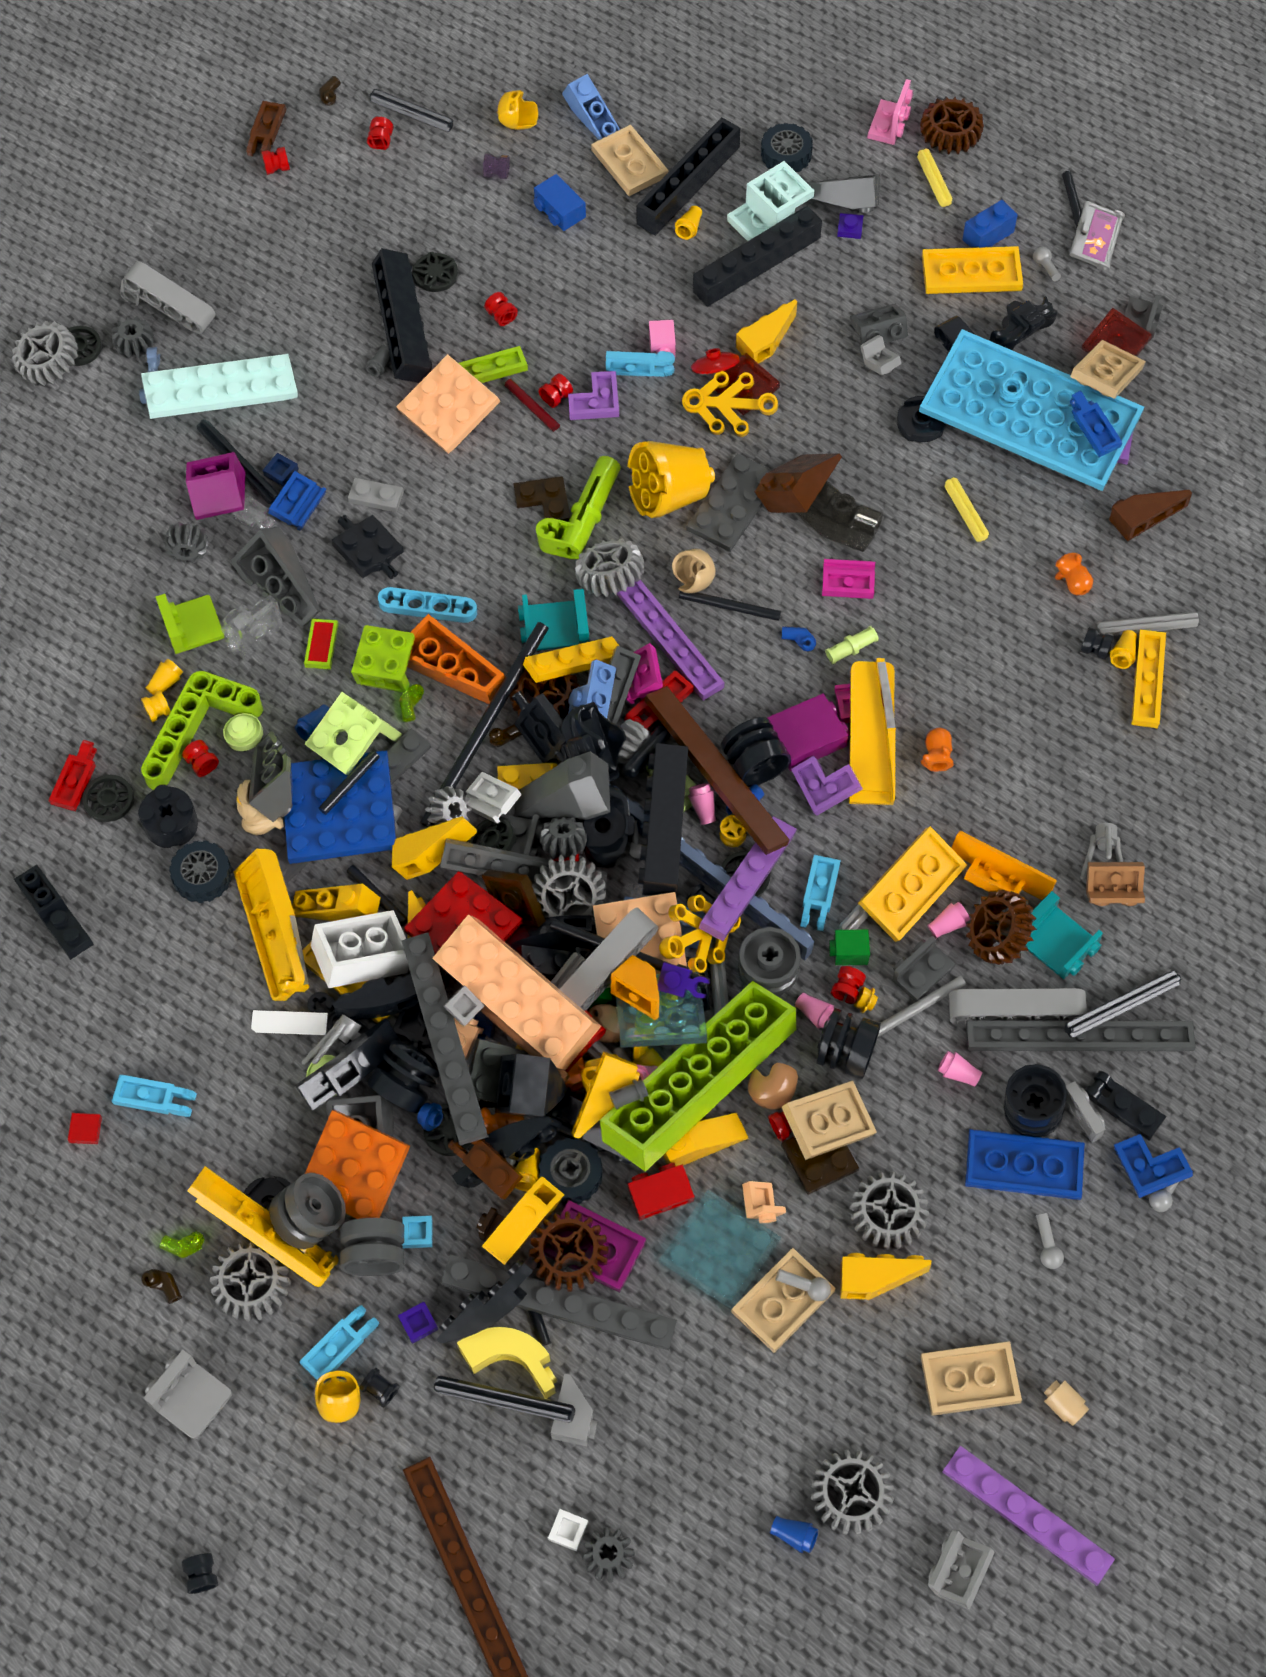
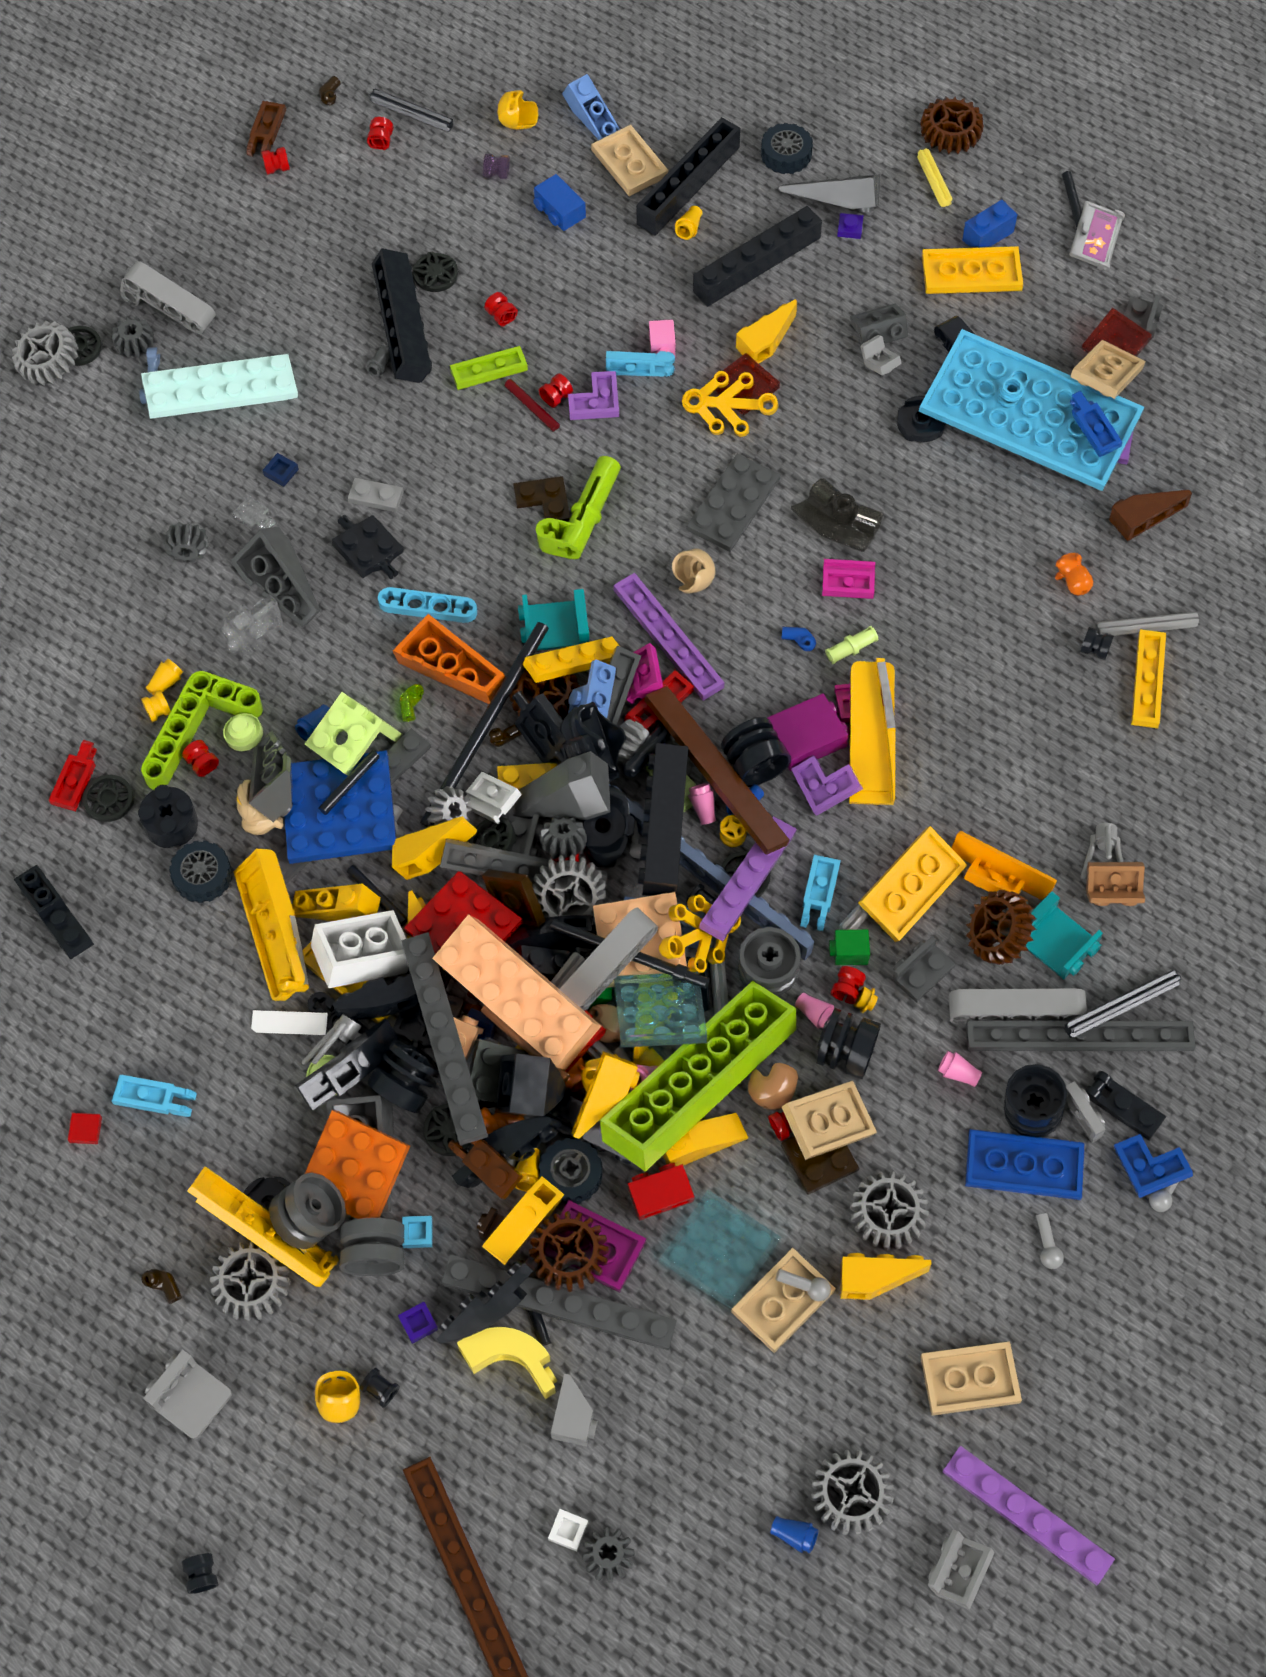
(183, 1247): clear neon green arm -> none
(190, 622): lime bracket -> none
(216, 485): magenta slope -> none
(218, 441): black axle -> none
(297, 500): blue plate -> none
(321, 644): tile -> none
(337, 1344): medium azure hinge -> none
(383, 658): lime bracket -> none
(430, 1116): blue plate -> none
(448, 404): light nougat plate -> none
(463, 1005): light grey tile -> none
(505, 1399): black axle -> none
(609, 567): light grey gear -> none
(628, 1094): dark grey pin -> none
(637, 986): light orange slope -> none
(667, 477): yellow cone -> none
(678, 980): dark purple plate -> none
(715, 362): red dish -> none
(731, 605): black bar -> none
(760, 1202): light nougat bracket -> none
(770, 200): light aqua bracket -> none
(796, 483): reddish brown slope -> none
(890, 116): bright pink bracket -> none
(921, 1005): light grey bar -> none
(939, 749): orange animal -> none
(949, 920): bright pink cone -> none
(966, 509): light yellow axle -> none
(1023, 321): black piece -> none
(1043, 256): light grey bar -> none
(1065, 1402): tan brick -> none
(1124, 651): yellow cone -> none

